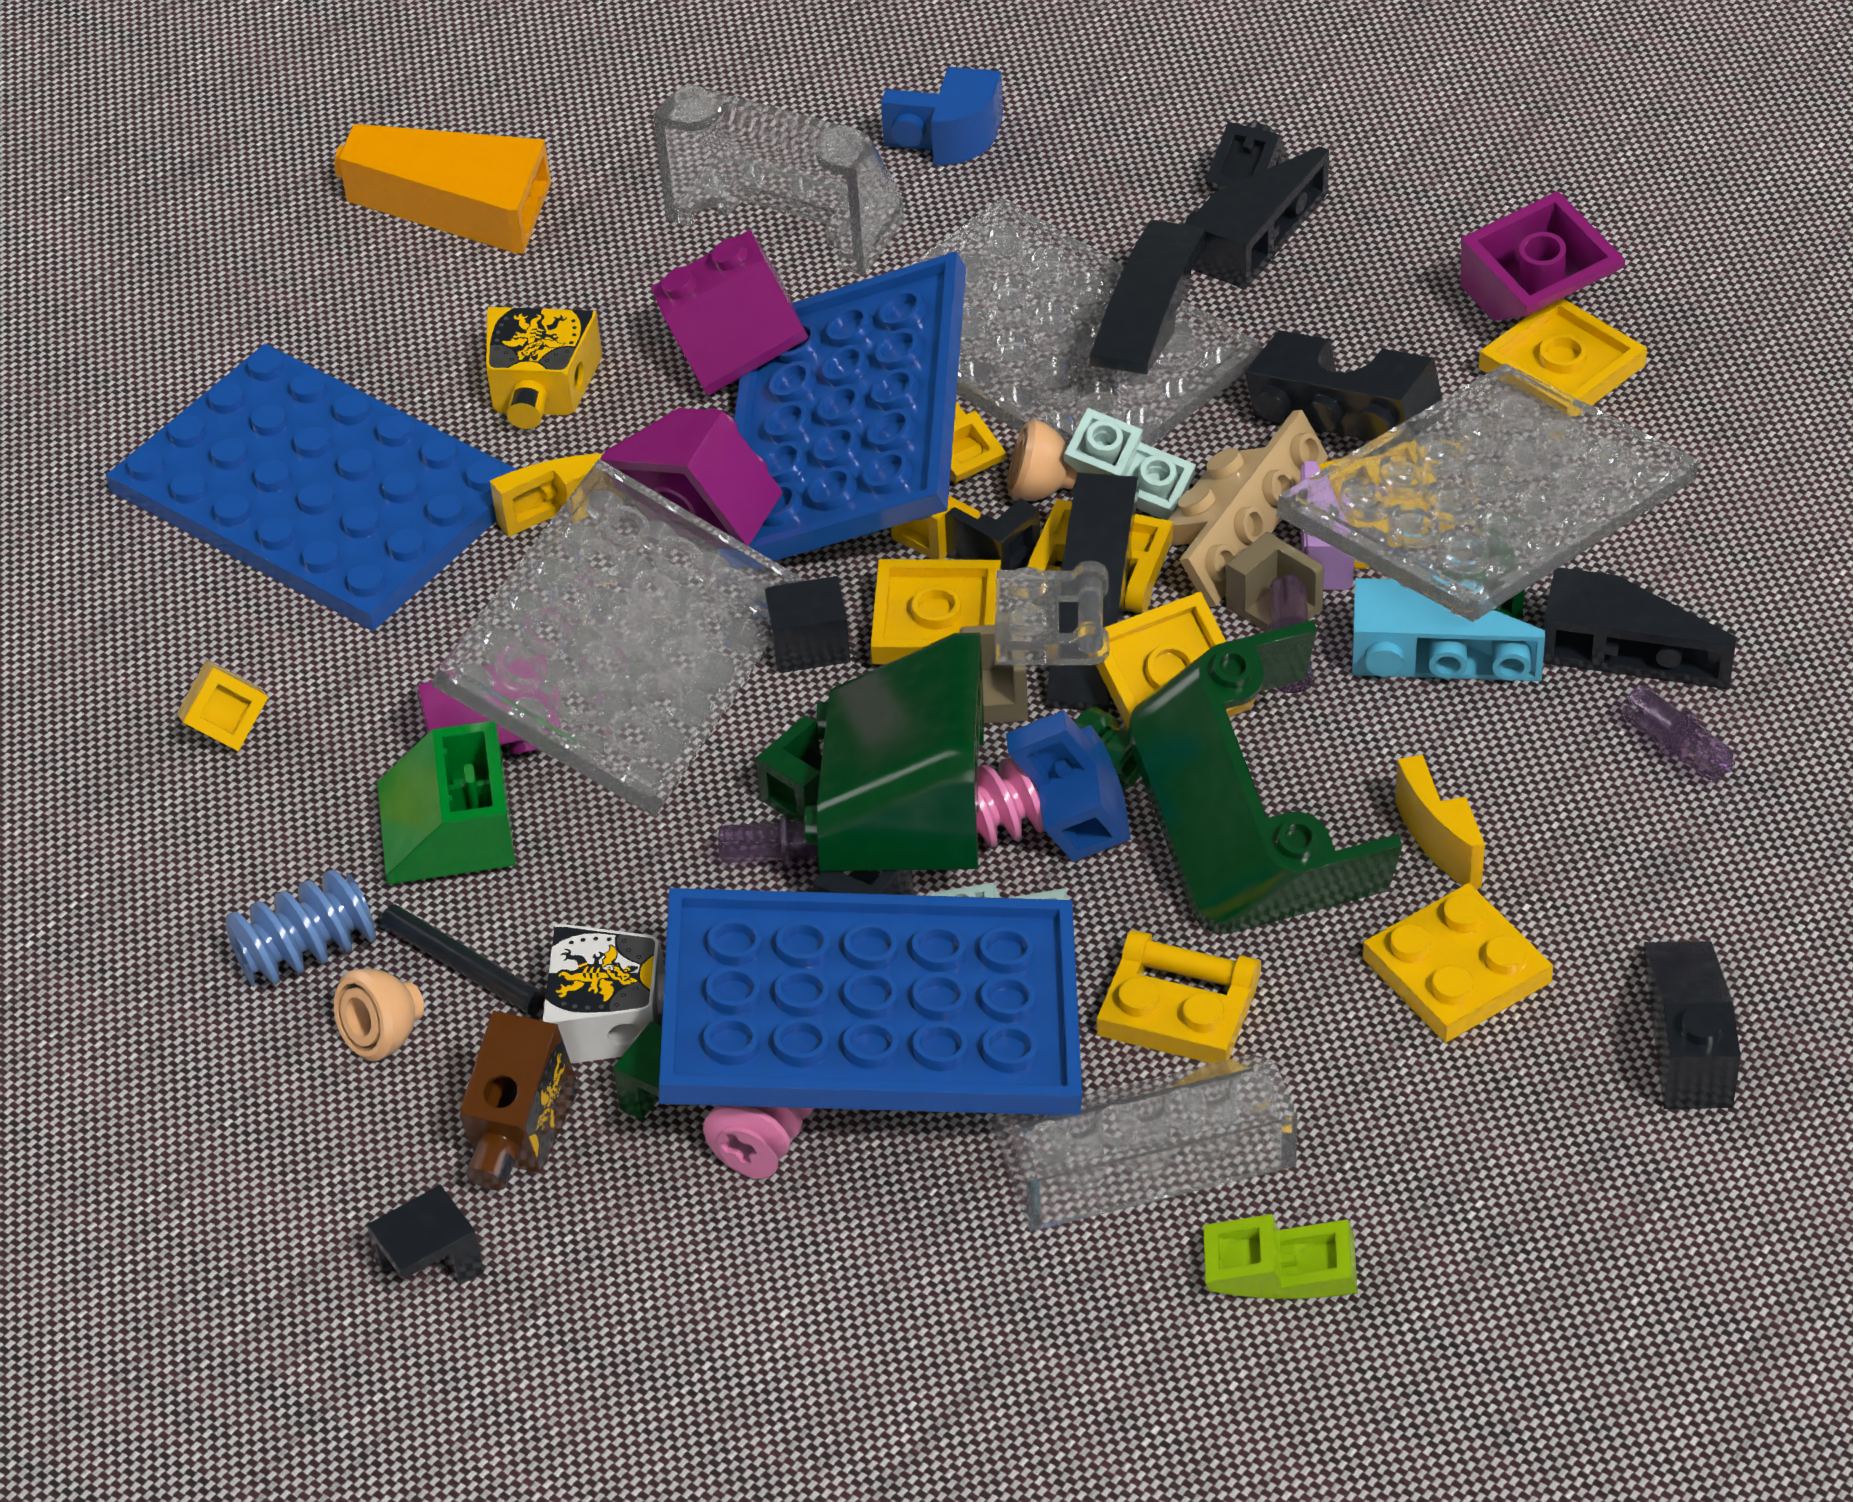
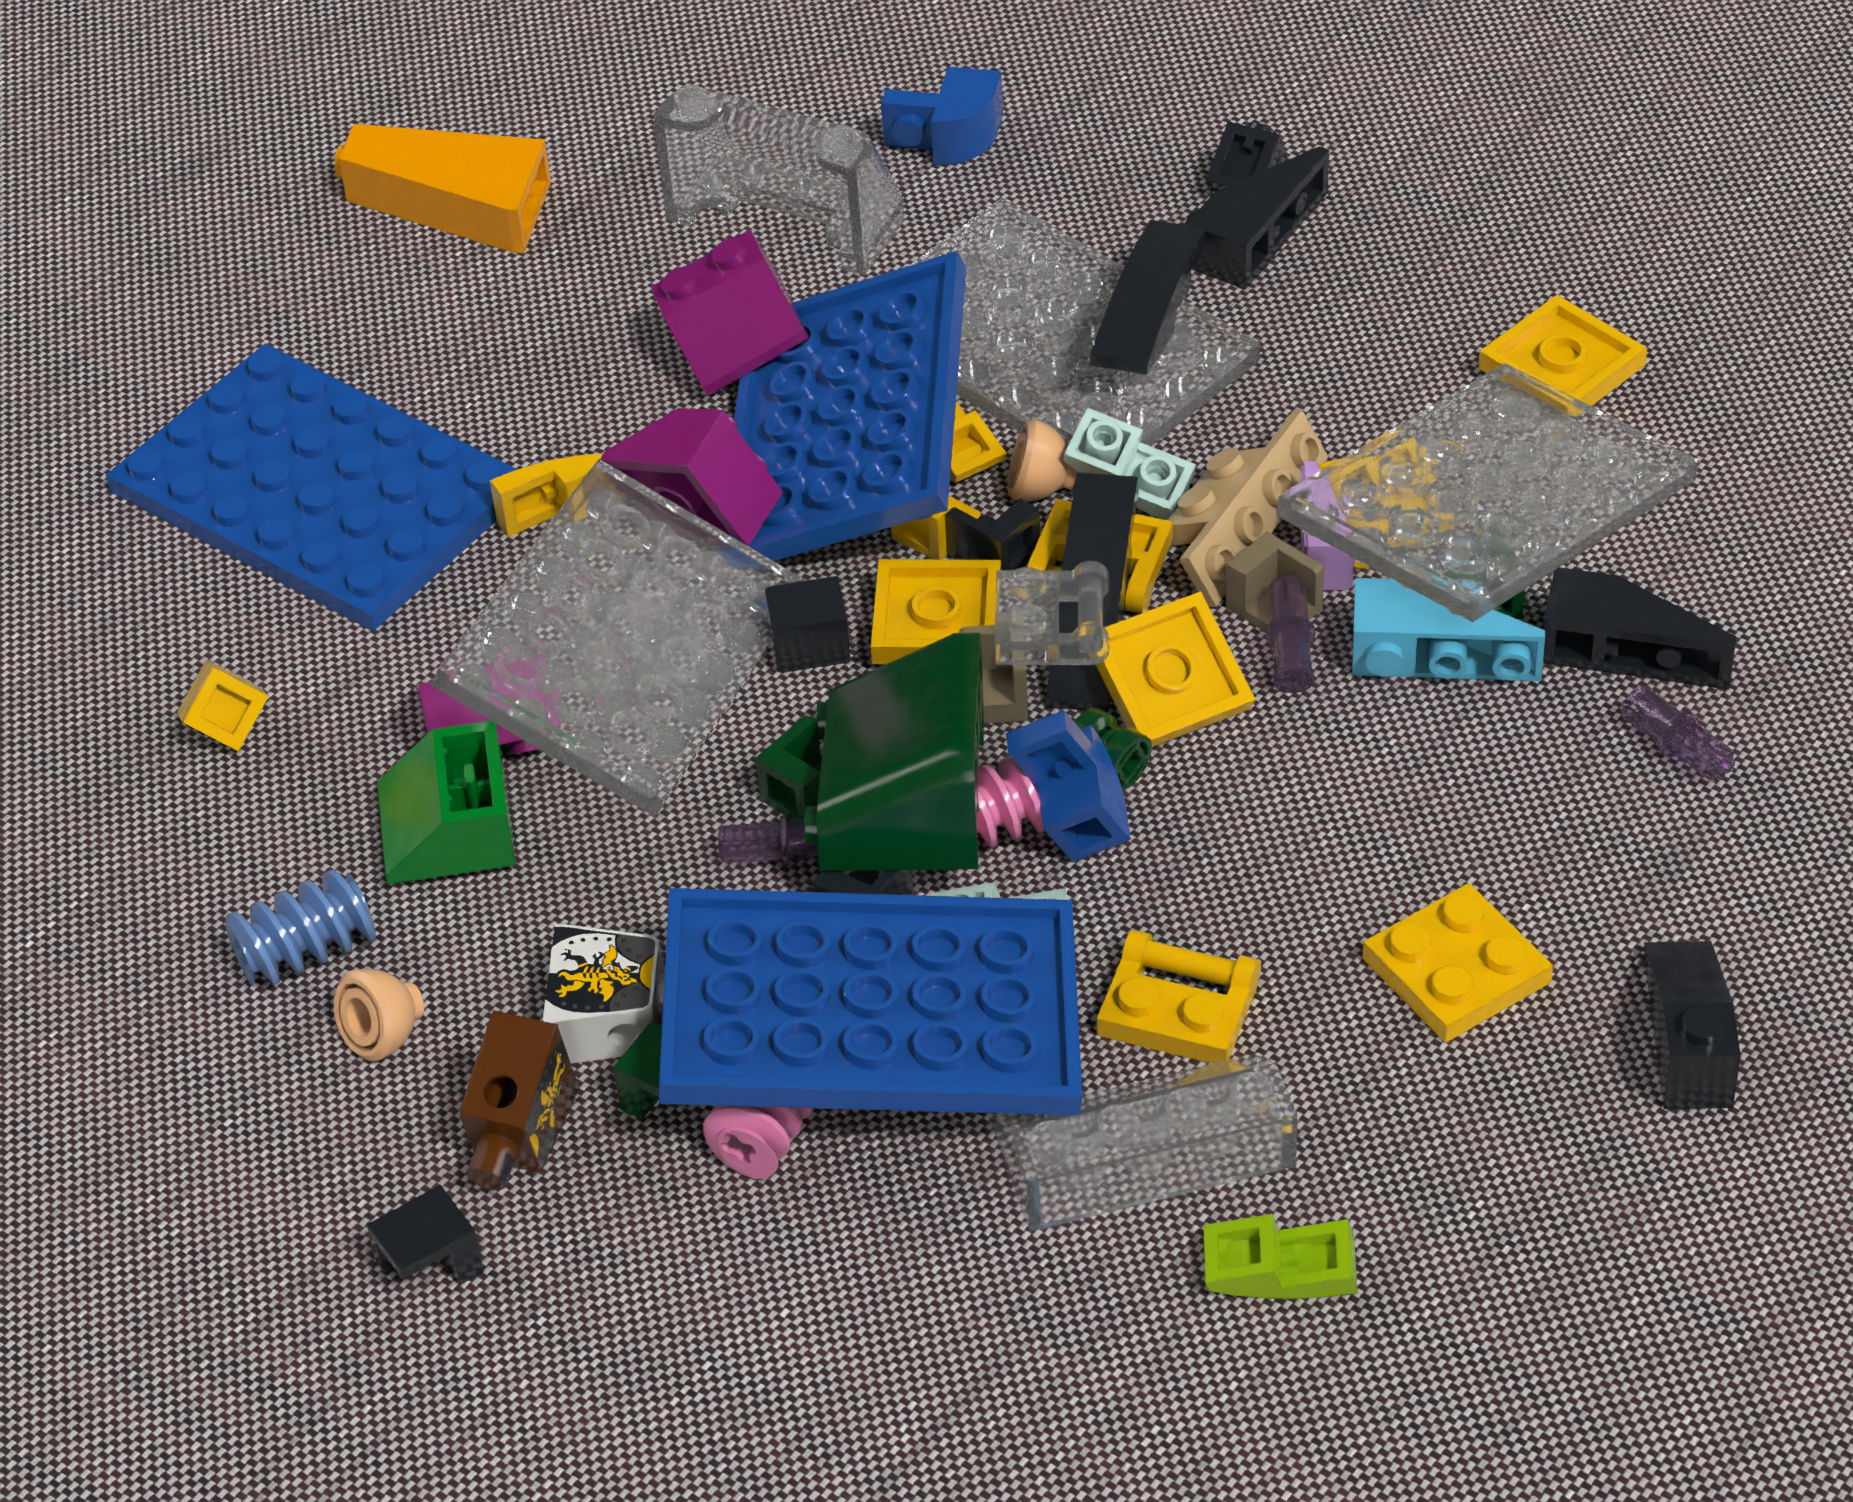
(462, 959): black bar -> none
(540, 361): yellow torso -> none
(1226, 851): dark green windscreen -> none
(1362, 403): black arch -> none
(1441, 828): yellow slope -> none
(1534, 258): magenta slope -> none

